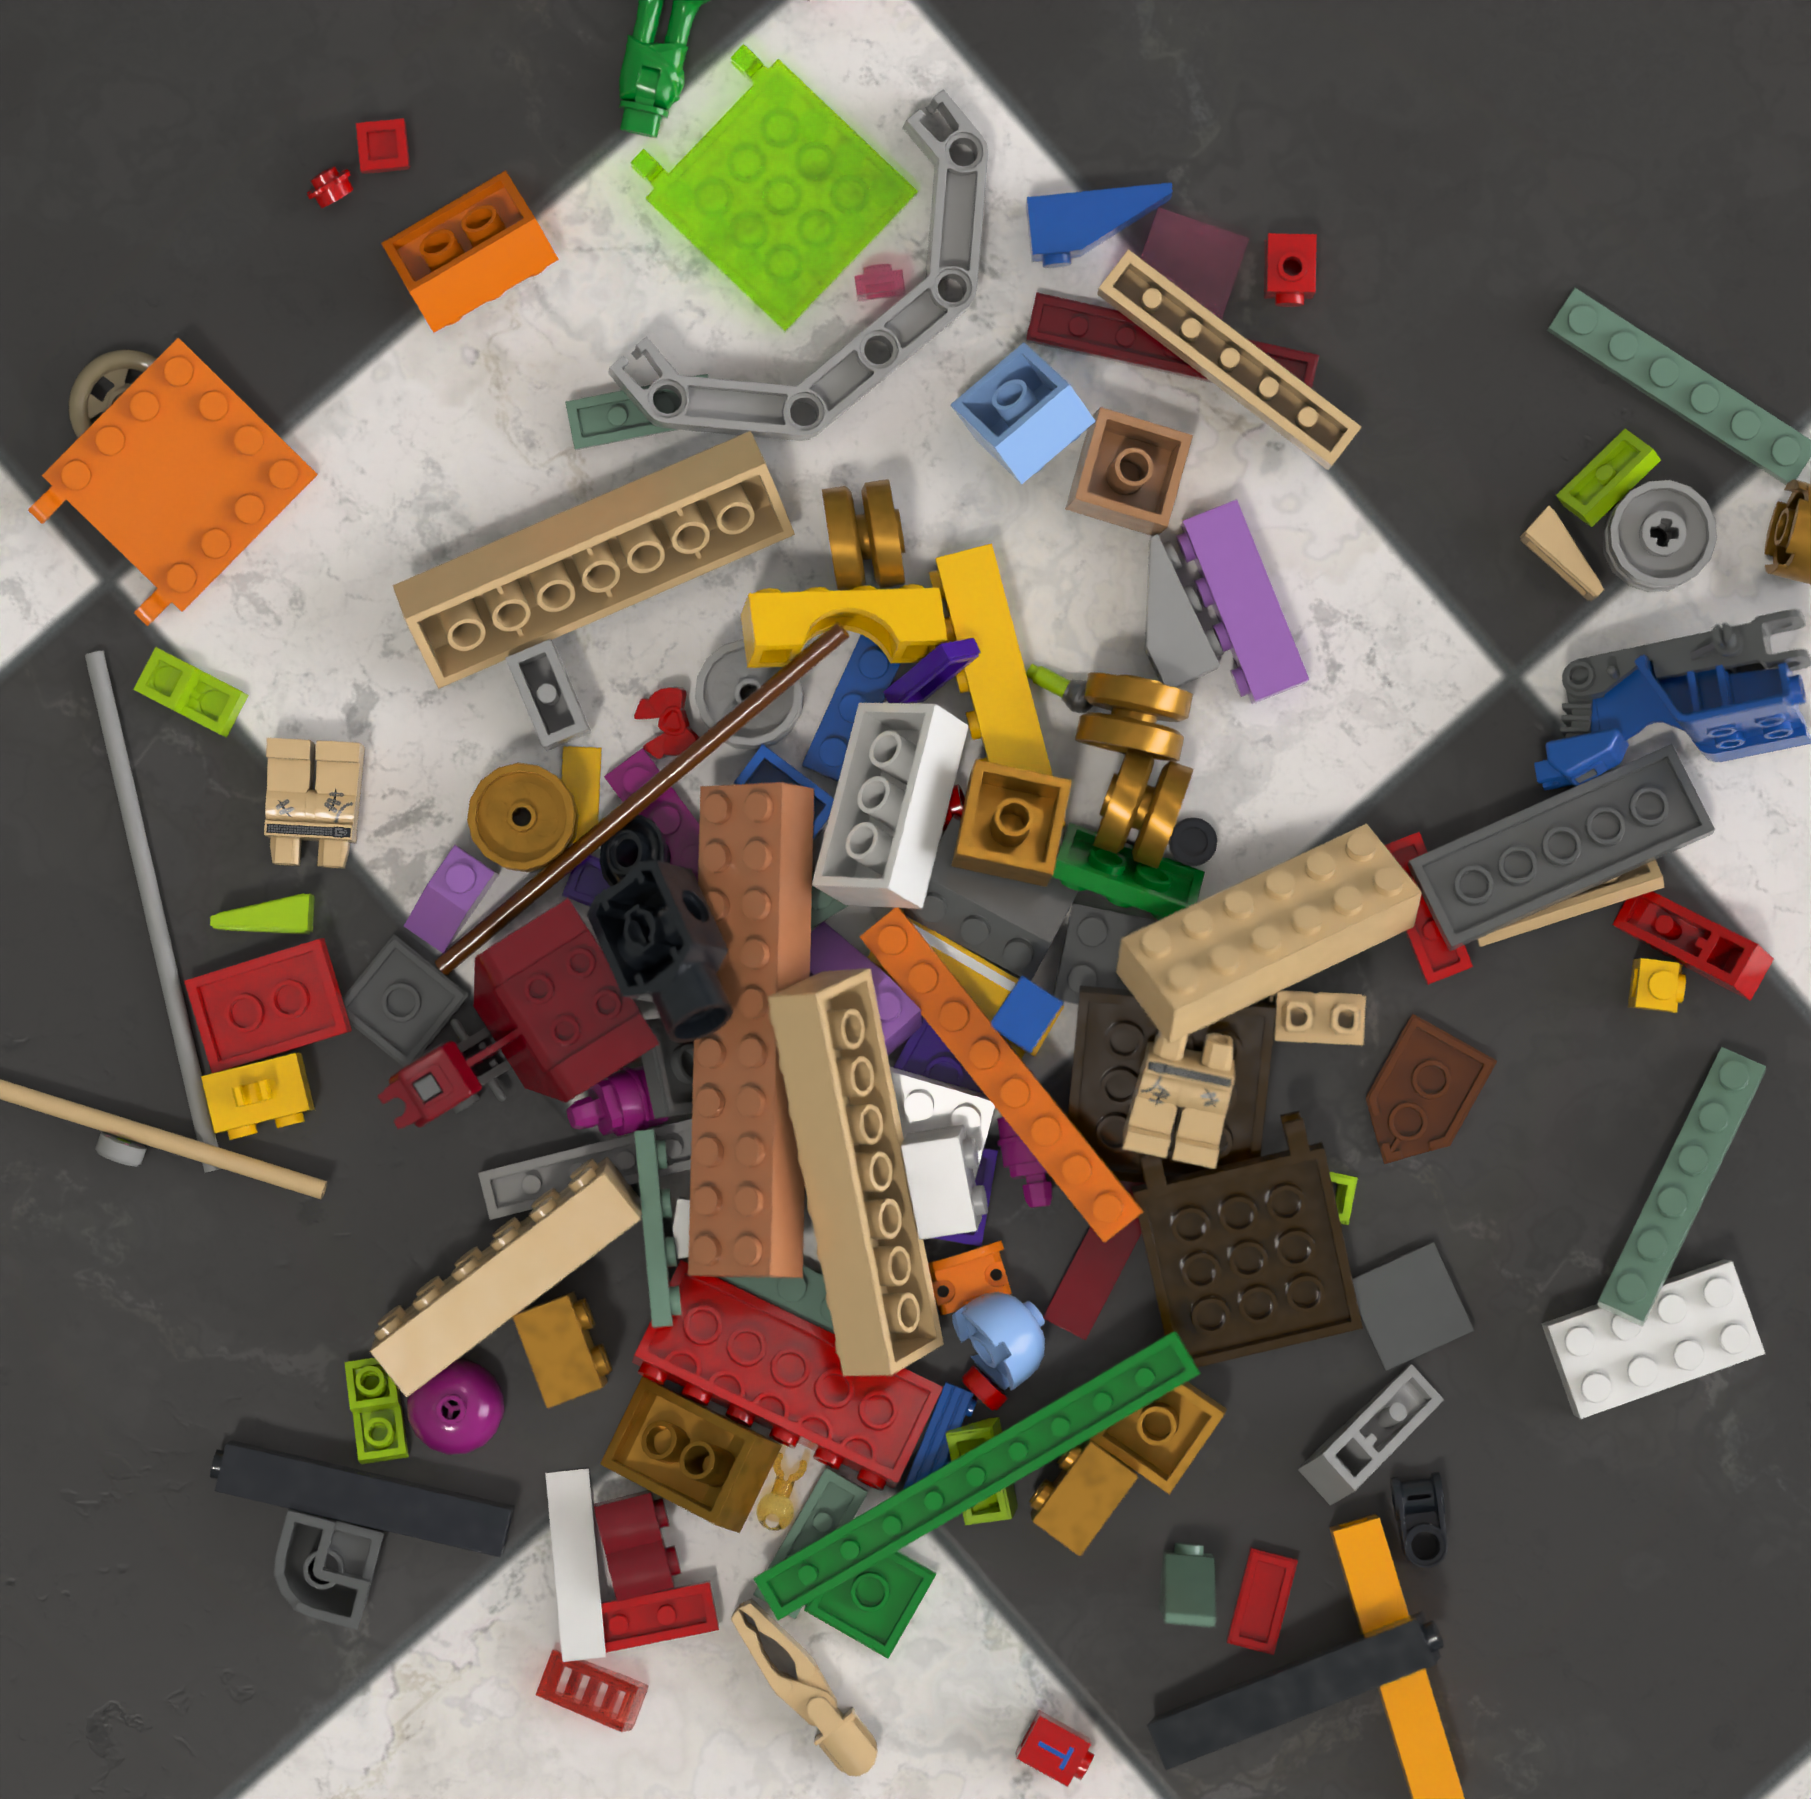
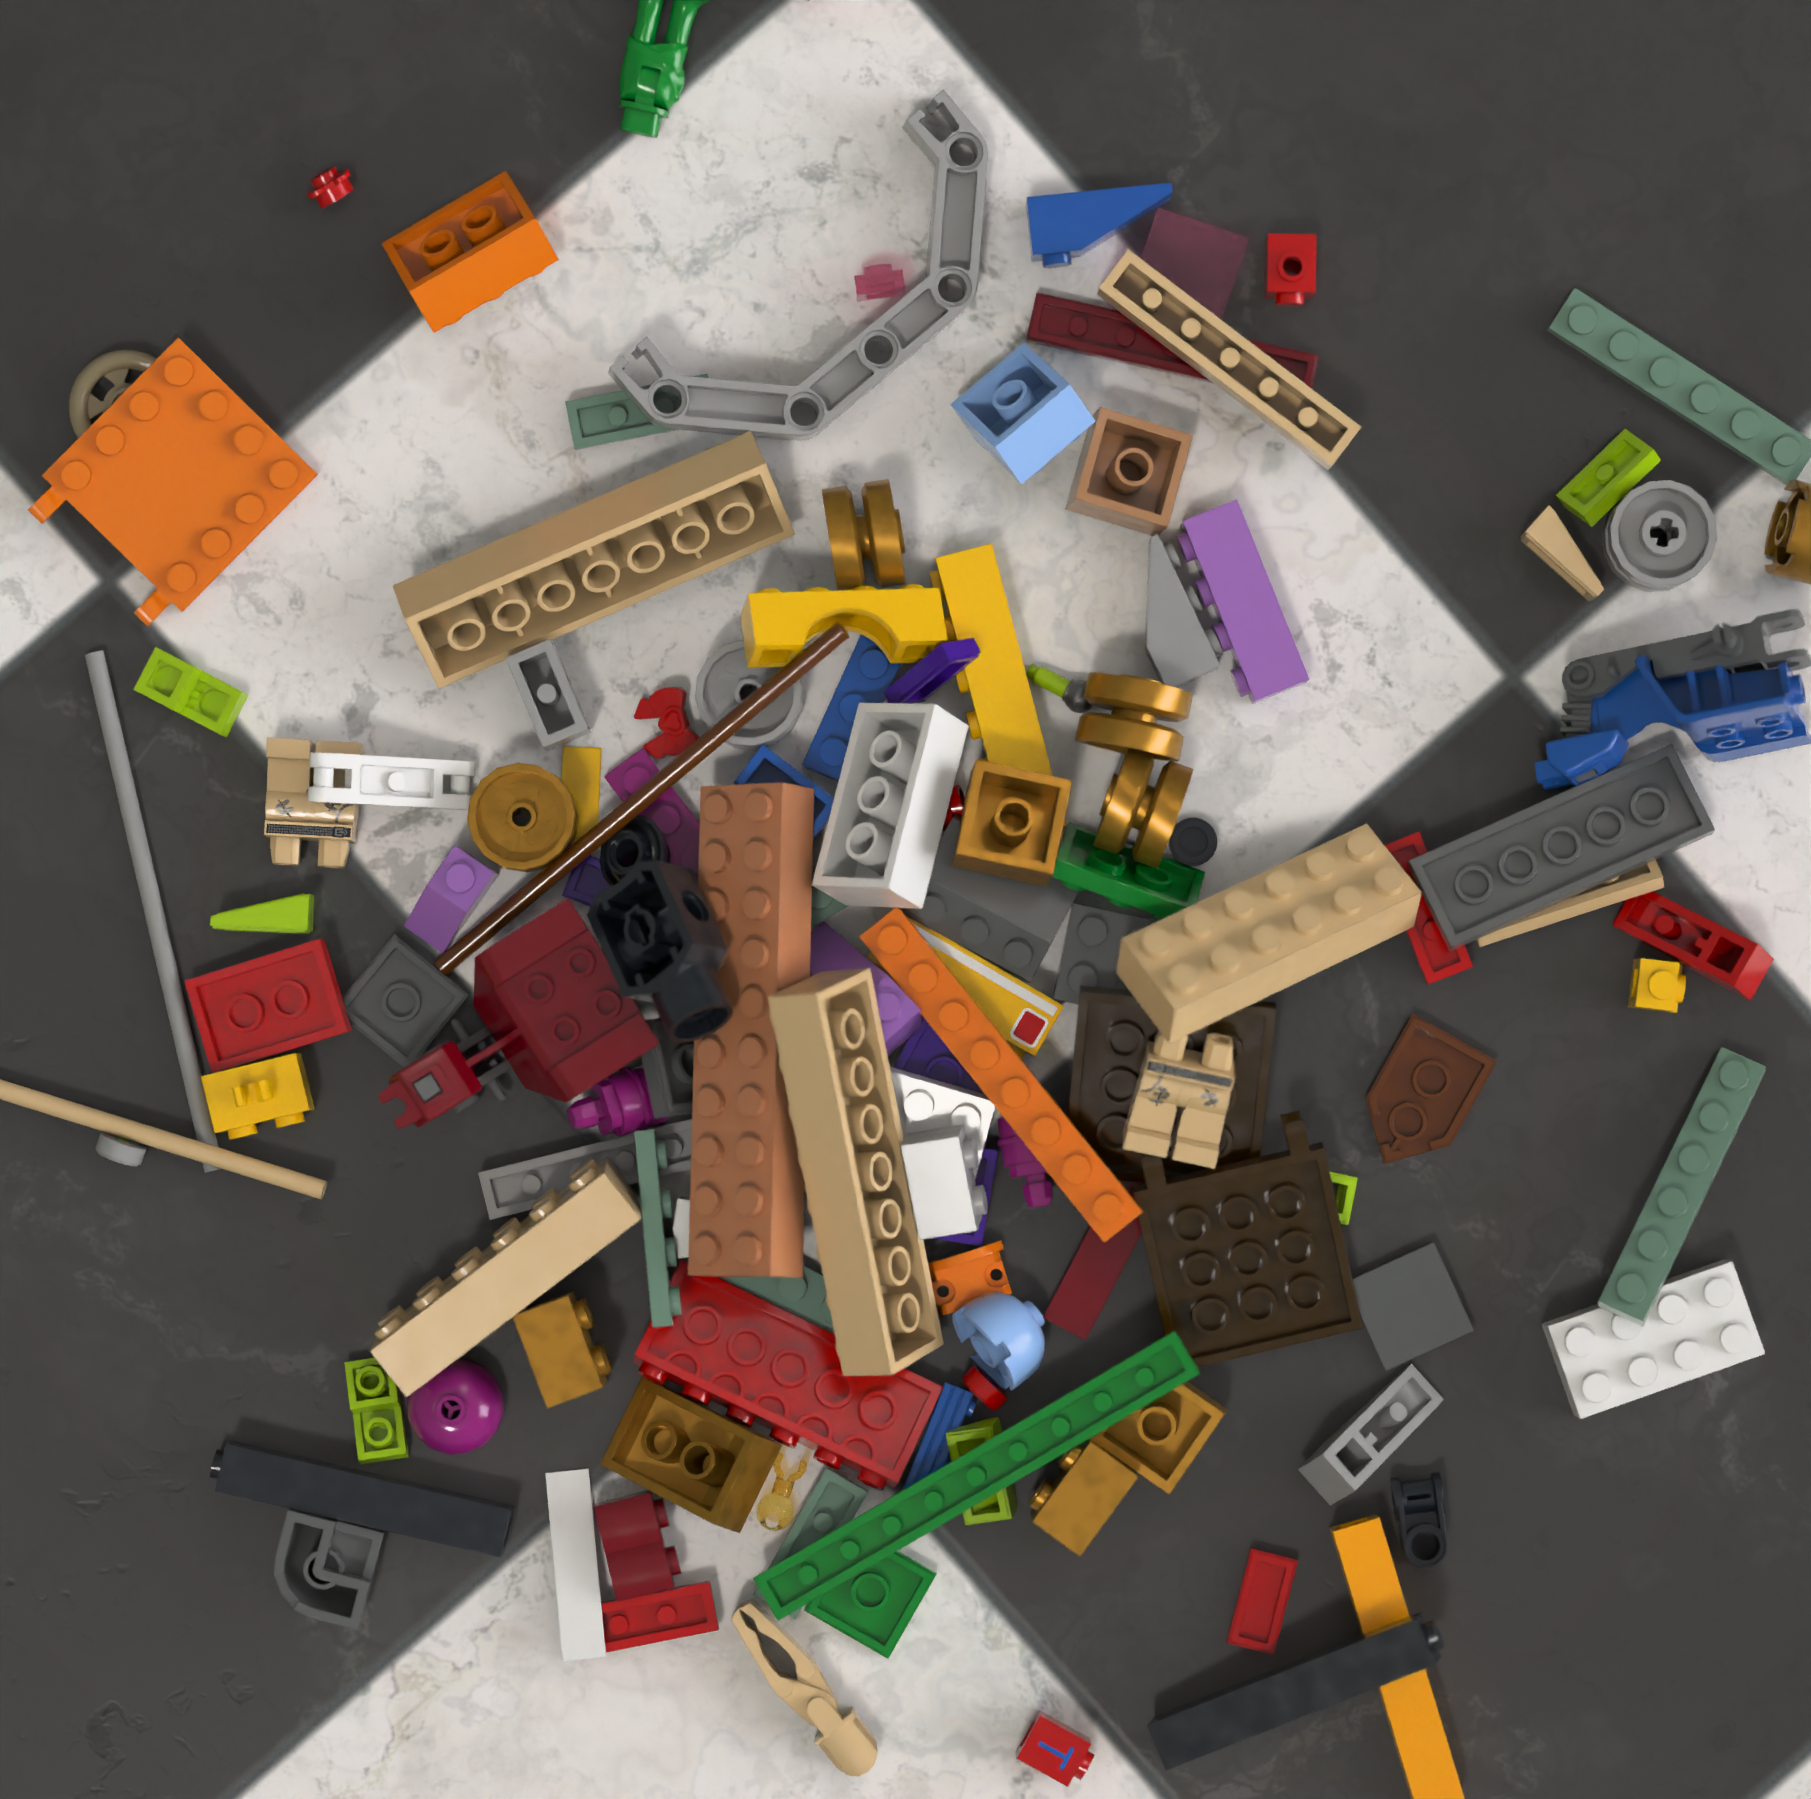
(382, 146): red plate -> none
(391, 781): none -> white plate
(617, 1682): clear red slope -> none
(778, 192): clear neon green plate -> none
(1026, 1014): blue panel -> none
(1188, 1586): sand green slope -> none
(1319, 1017): tan hips -> none

